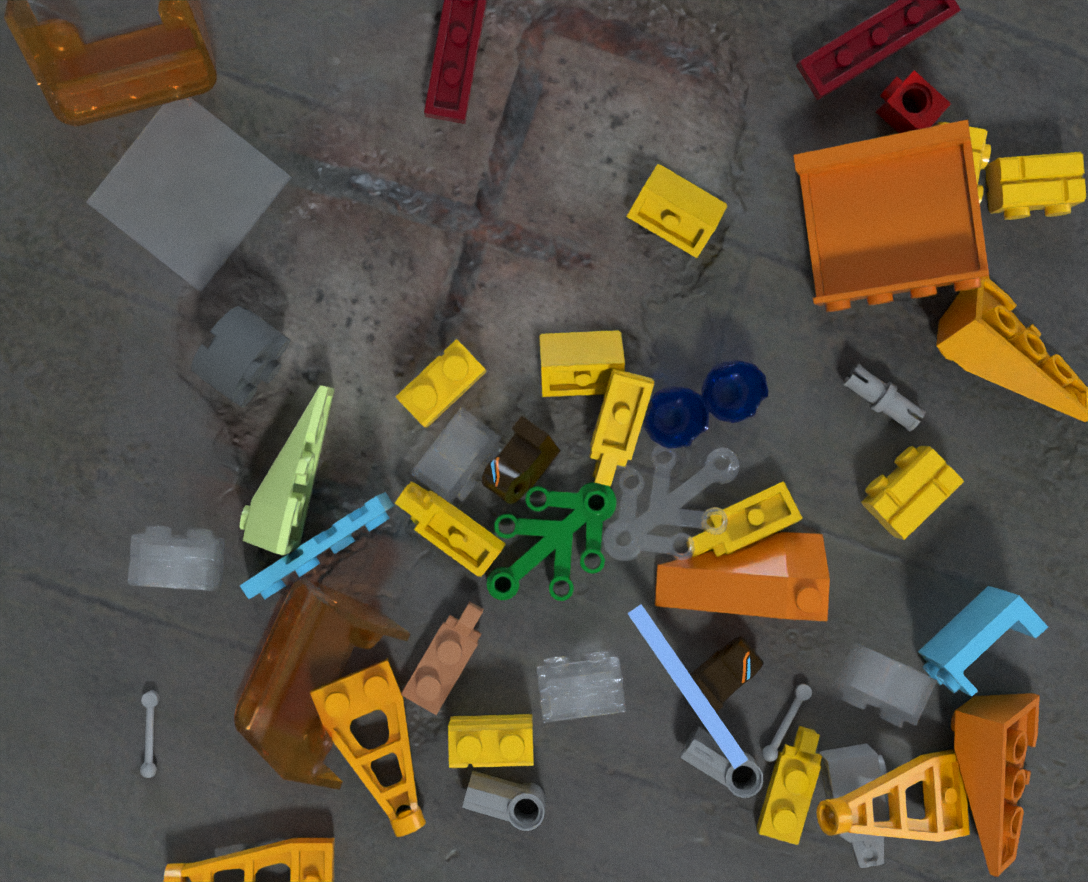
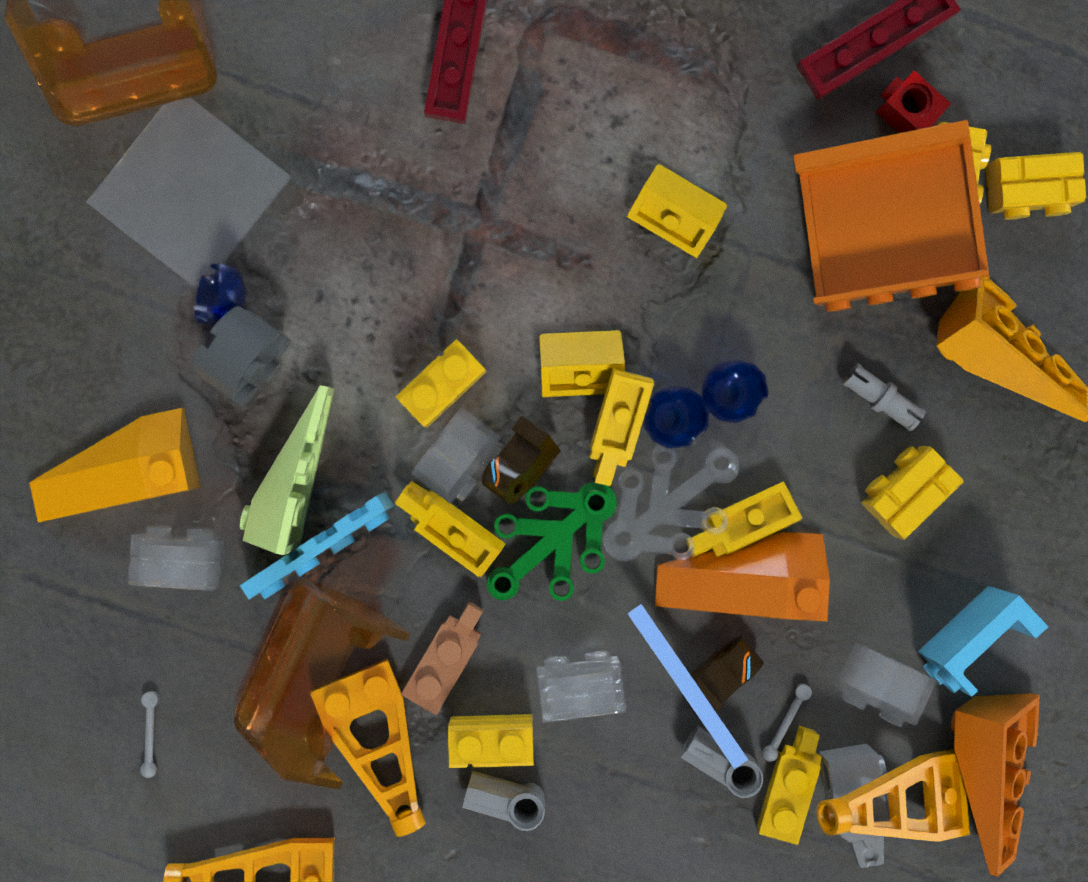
(129, 466): none -> light orange wedge
(218, 294): none -> clear blue hair

